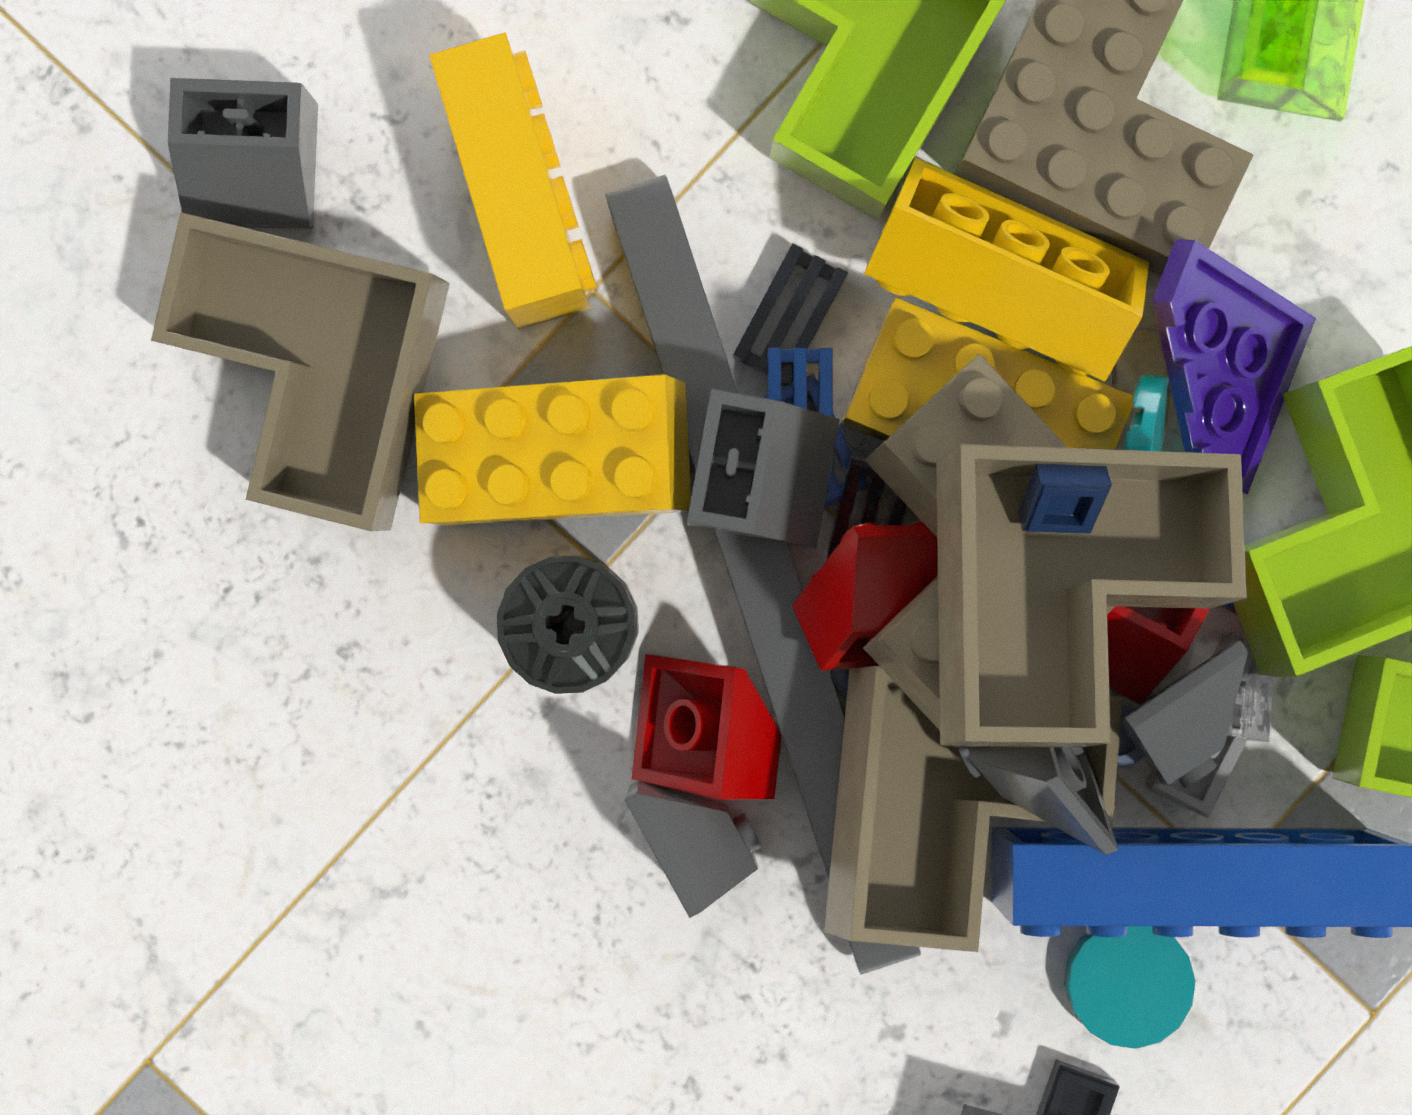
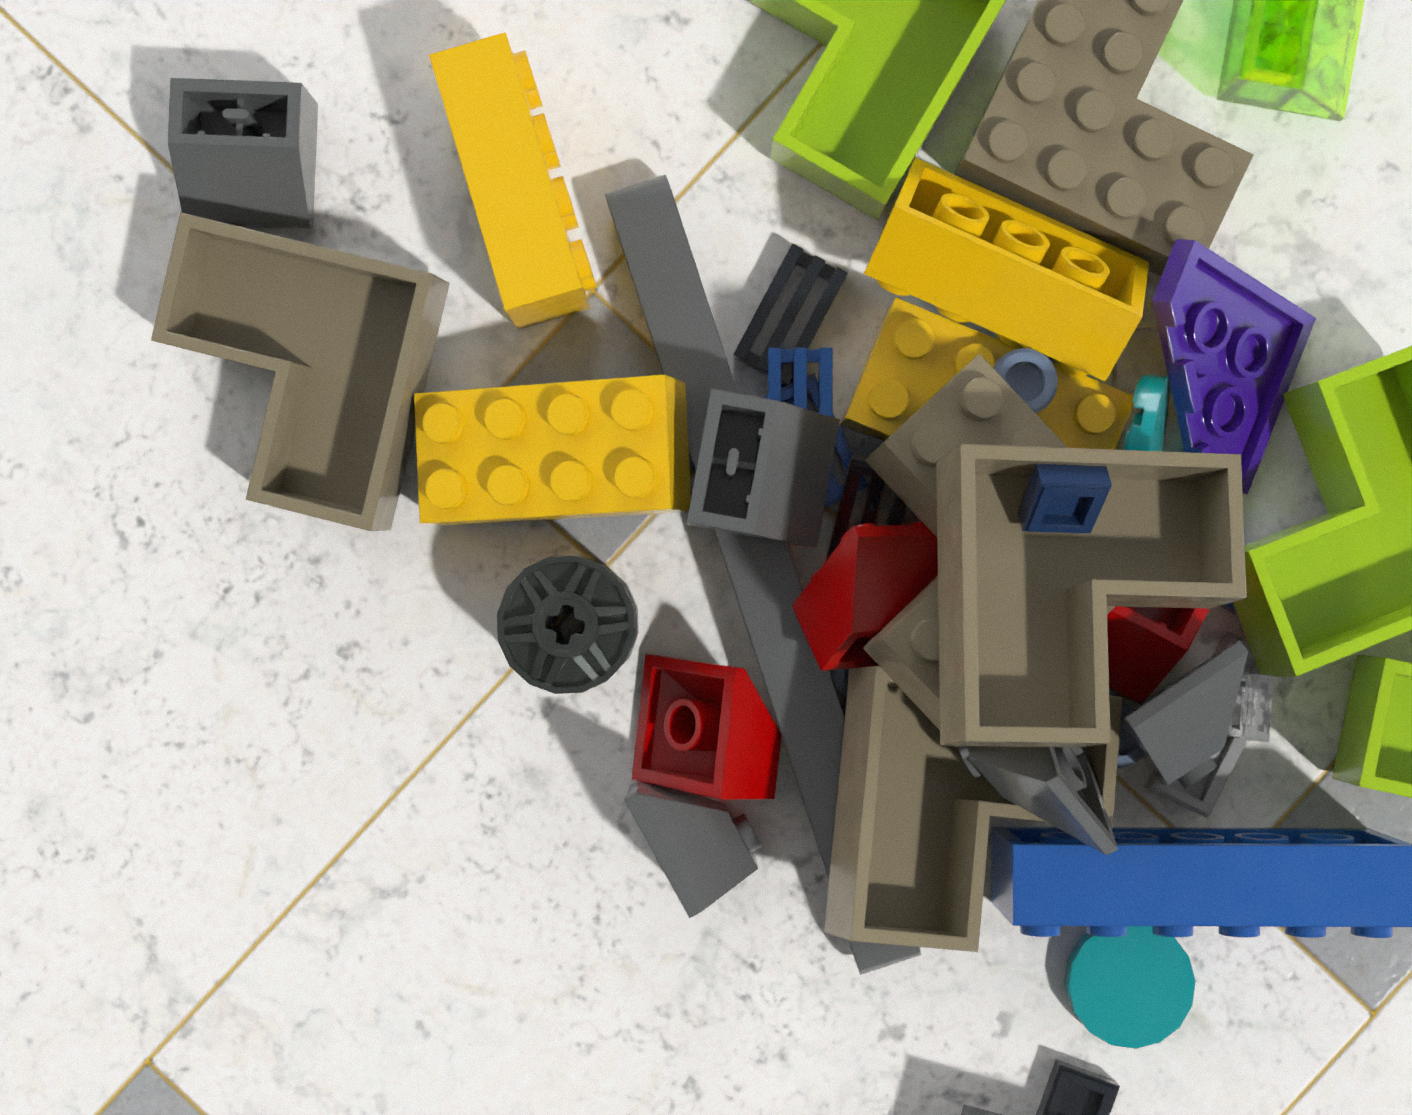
(1029, 376): none -> sand blue tile

